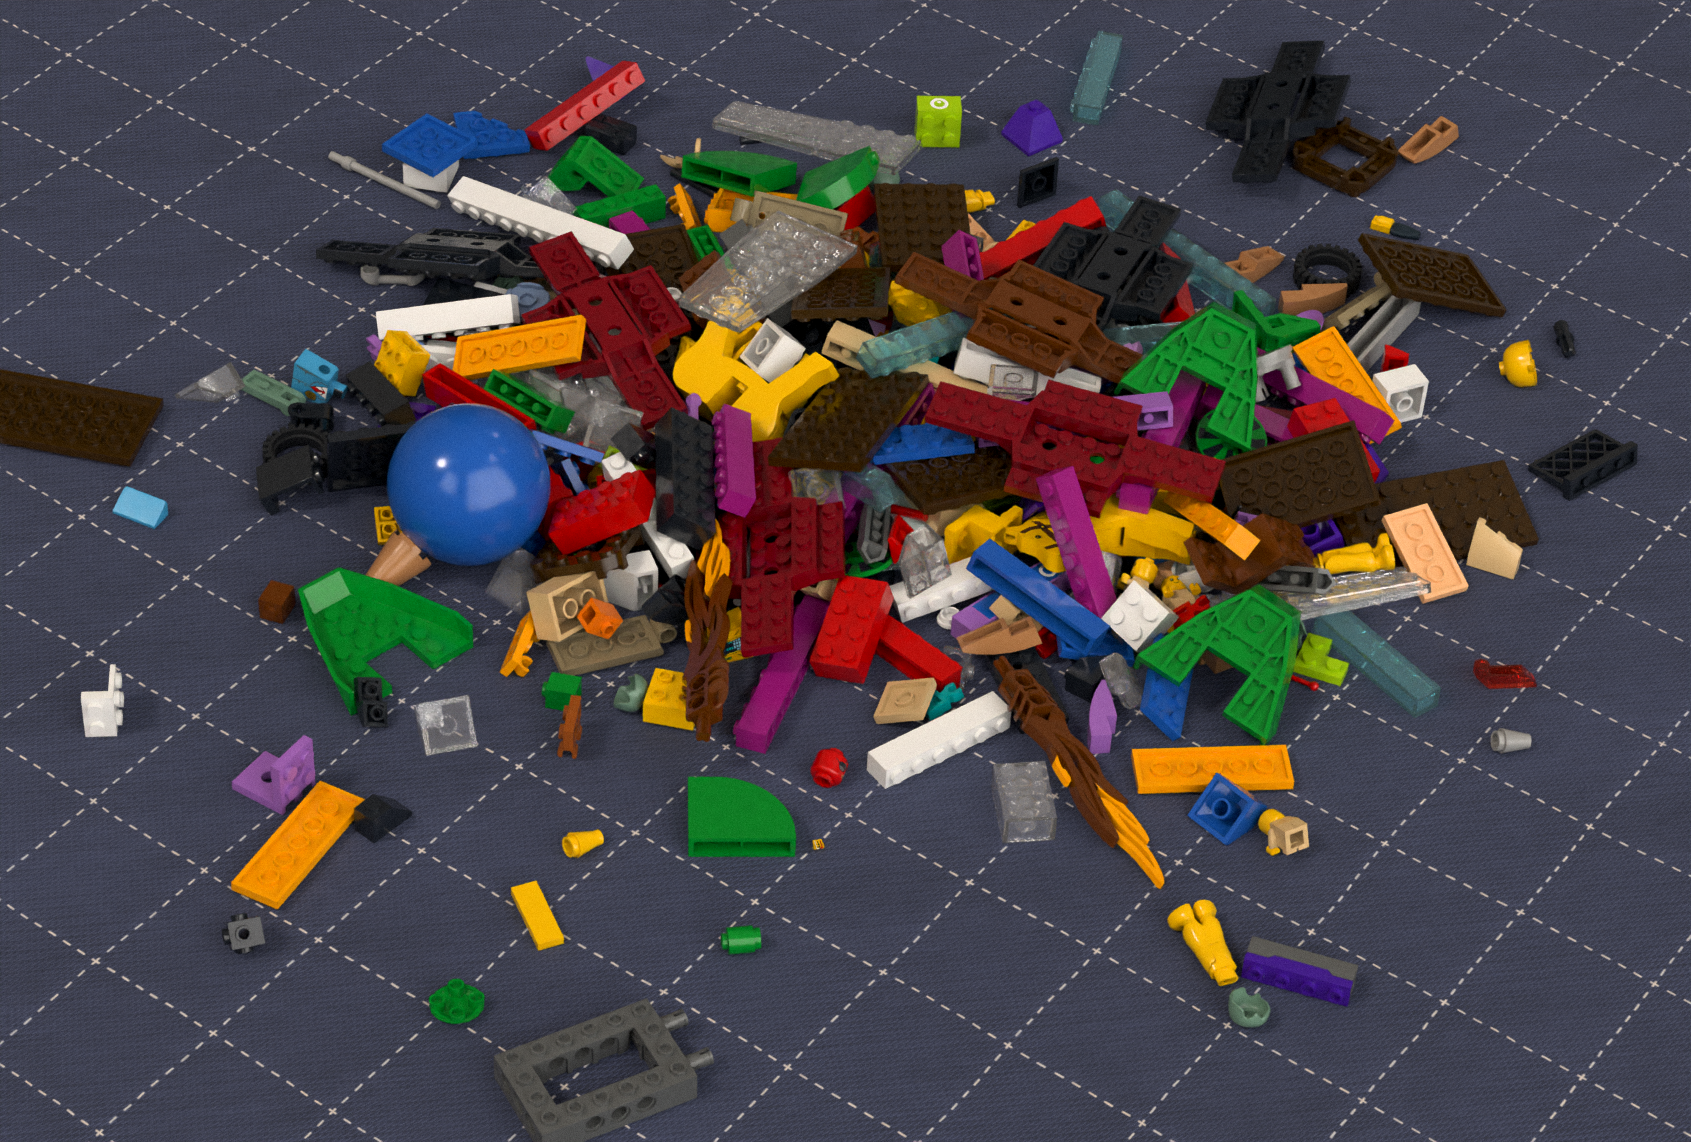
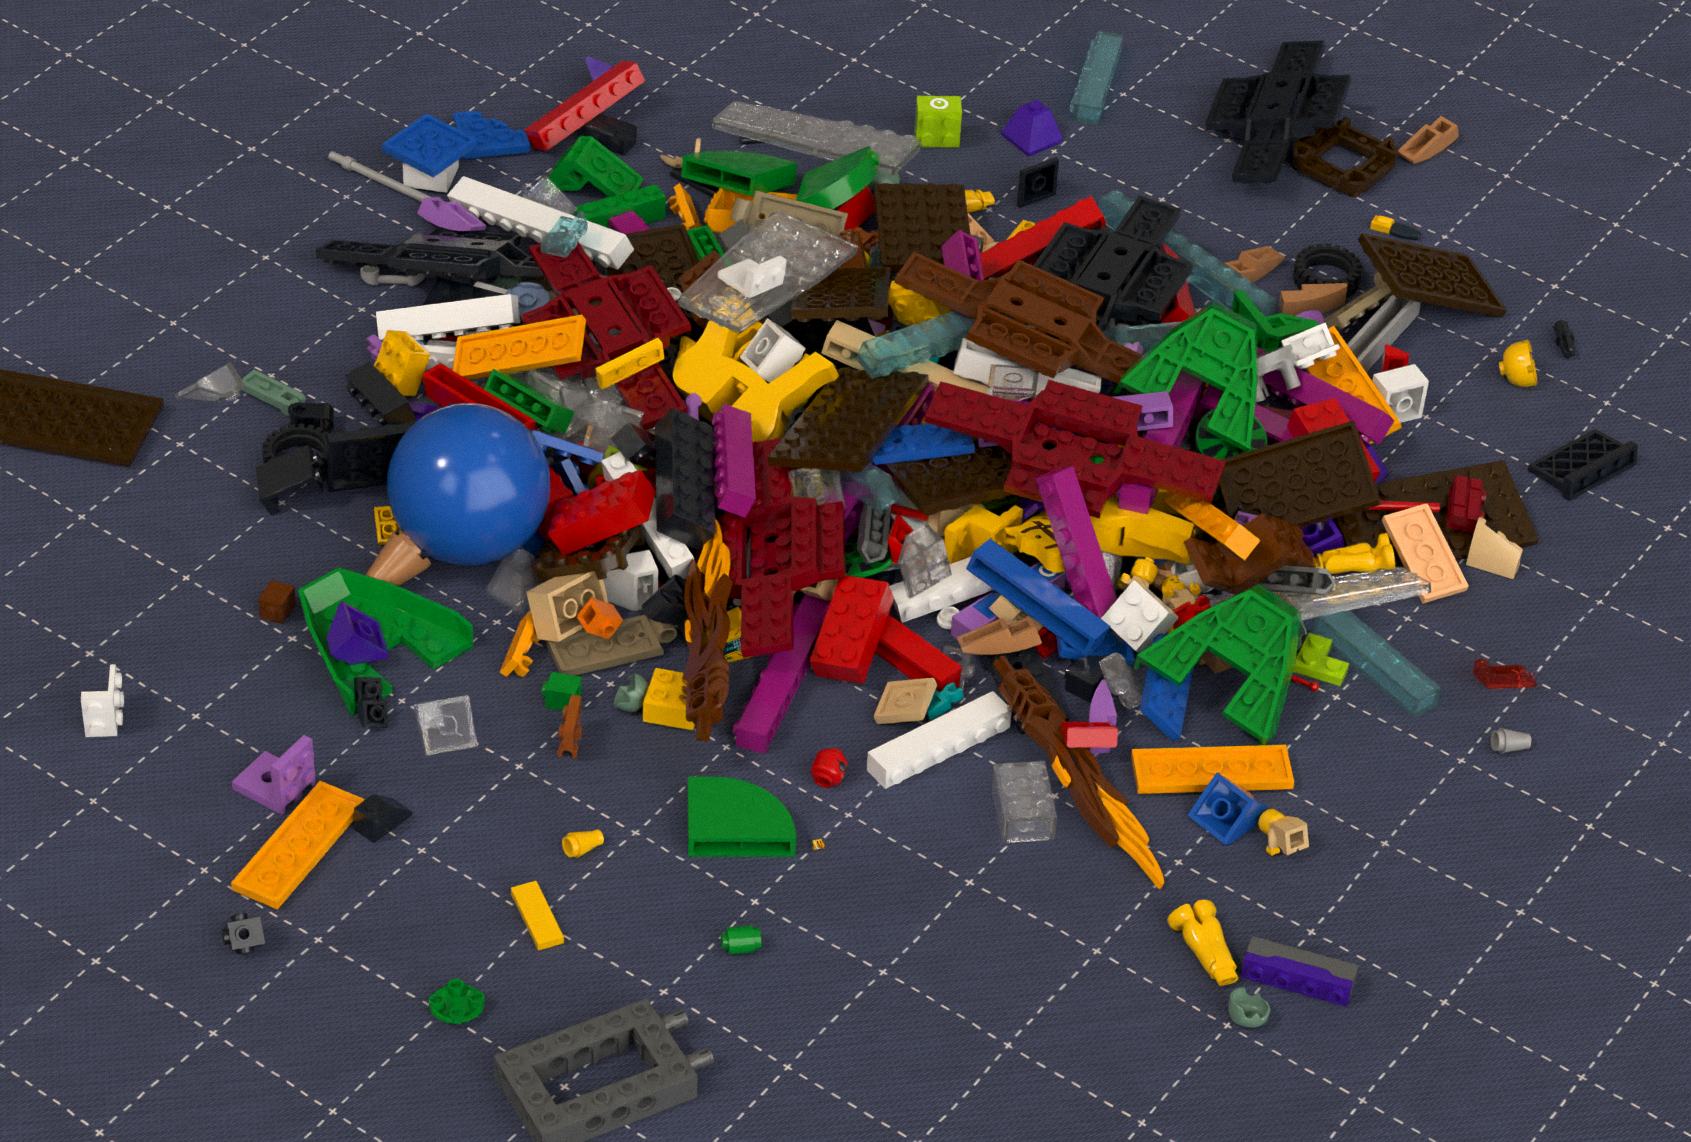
(141, 507): dark azure slope -> none
(317, 378): dark azure torso -> none
(356, 636): none -> dark purple slope
(449, 215): none -> medium lavender slope
(565, 235): none -> clear light blue bracket
(629, 363): none -> yellow tile
(754, 278): none -> white bracket
(1089, 734): none -> slope
(1310, 345): none -> white bracket
(1400, 505): none -> red bar
(1465, 503): none -> dark red brick

